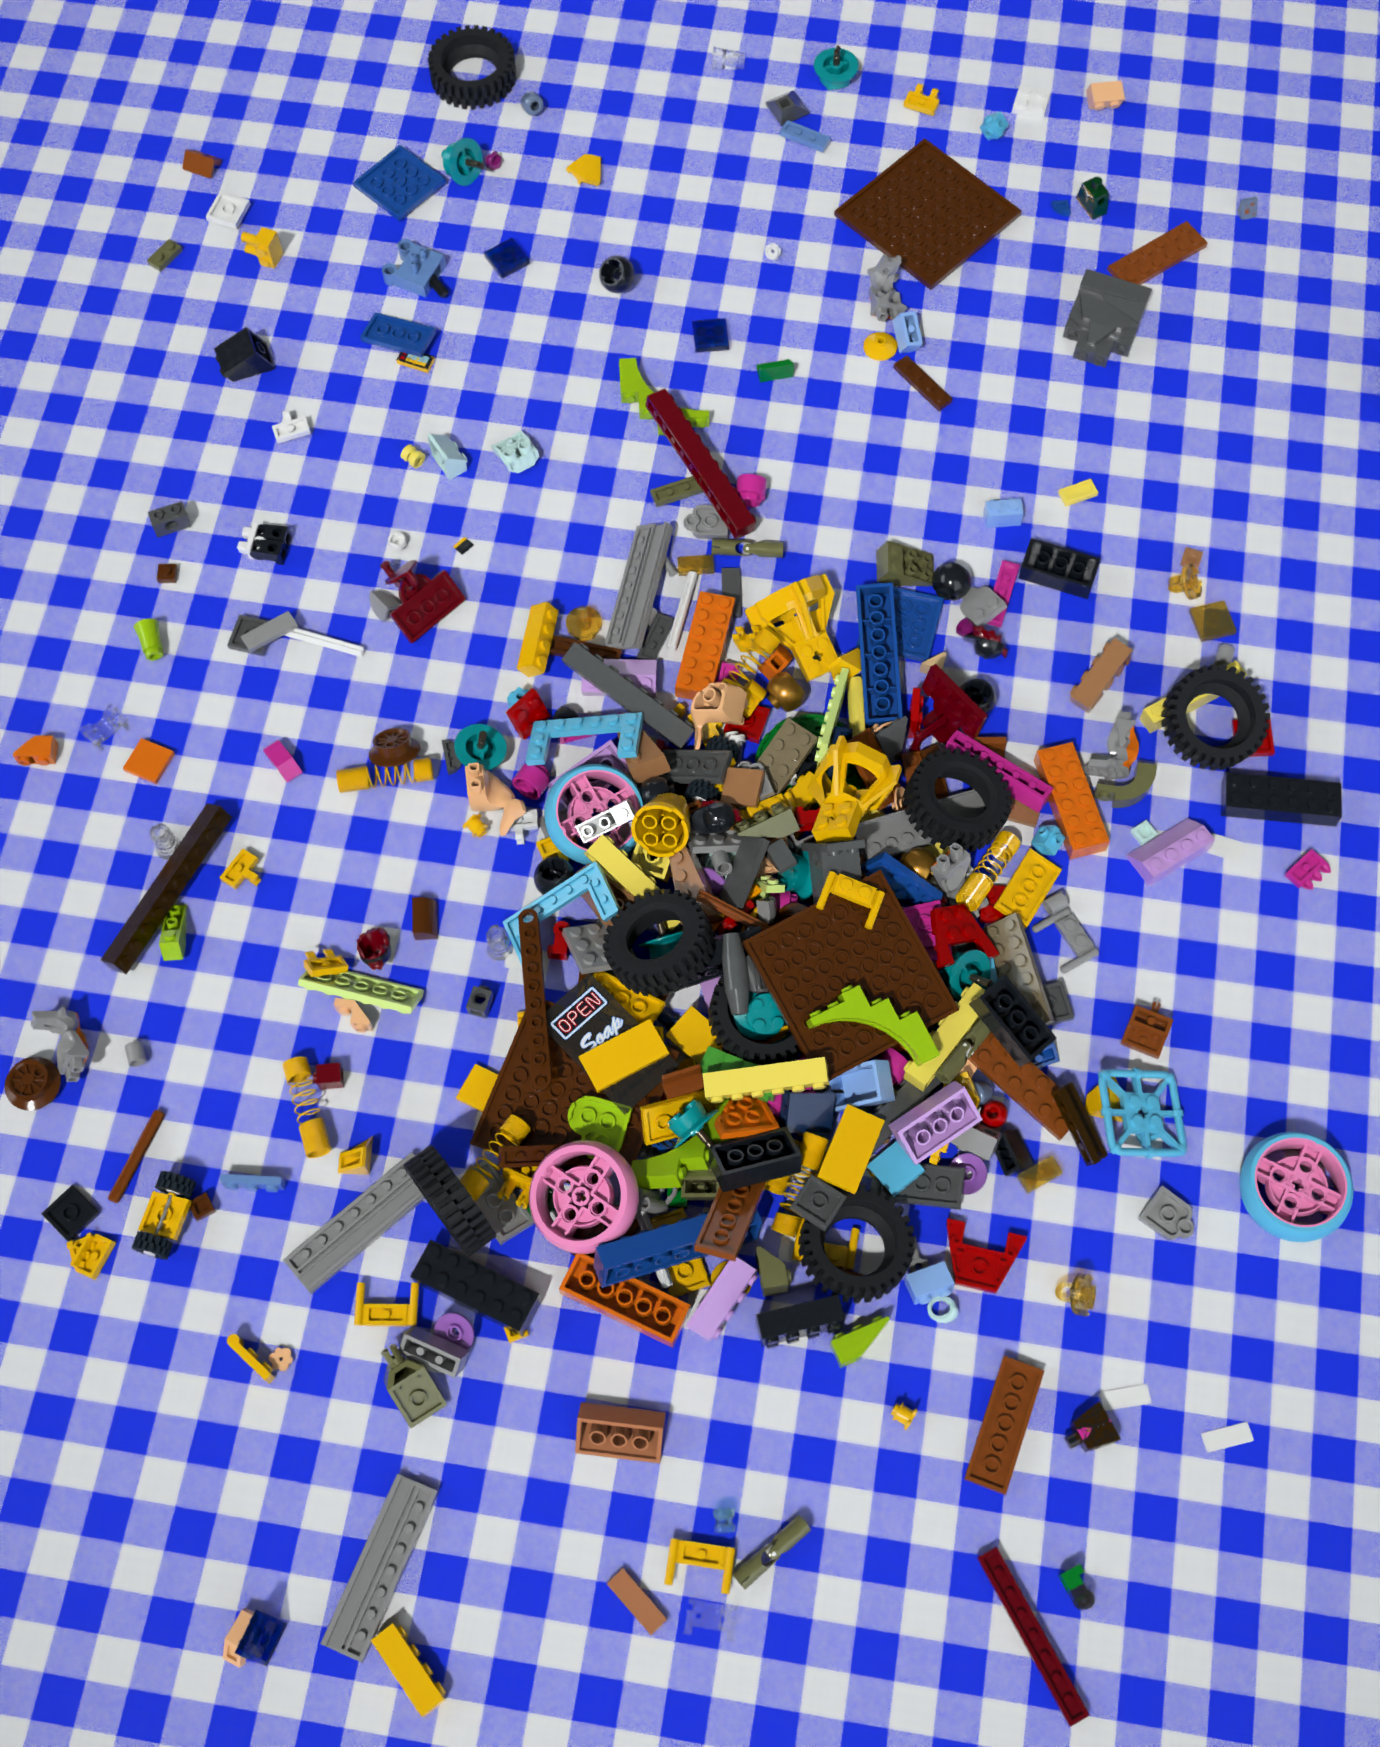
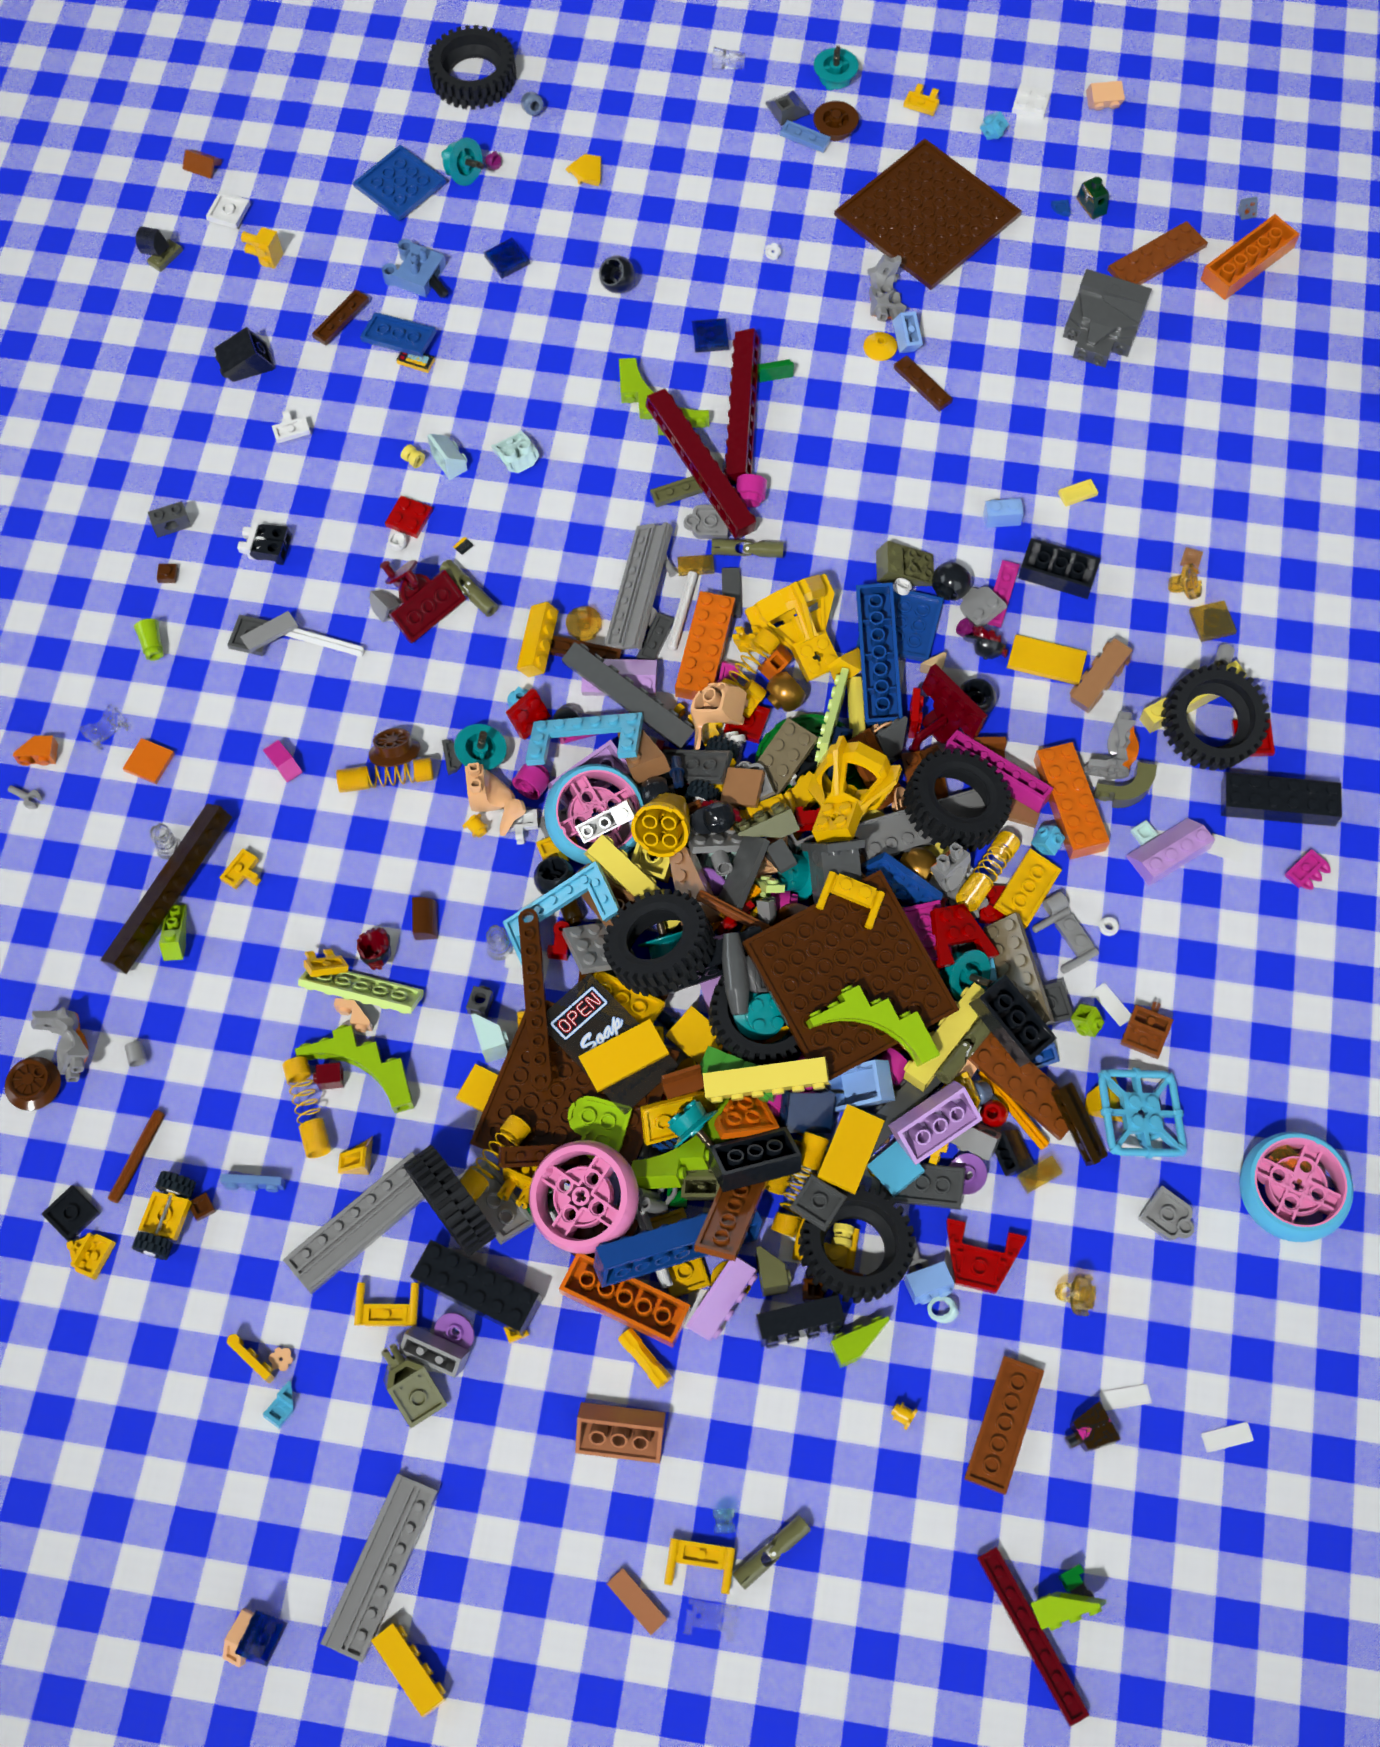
(26, 796): none -> light grey bar
(151, 241): none -> black brick
(281, 1407): none -> medium azure slope
(340, 317): none -> reddish brown plate
(344, 1048): none -> lime arch
(408, 516): none -> red plate
(475, 594): none -> olive piece
(491, 1039): none -> light aqua slope
(572, 913): none -> dark brown brick
(653, 1369): none -> yellow axle
(677, 771): none -> dark blue axle
(742, 404): none -> dark red brick
(810, 1291): none -> reddish brown brick
(836, 119): none -> reddish brown wheel
(842, 1234): none -> light yellow wheel
(902, 586): none -> white tile
(1019, 1115): none -> light orange axle
(1047, 659): none -> yellow tile
(1061, 1606): none -> lime slope
(1087, 1020): none -> lime brick
(1108, 921): none -> white plate
(1111, 1004): none -> white sticker
(1249, 256): none -> orange brick
(1286, 1151): none -> clear yellow plate

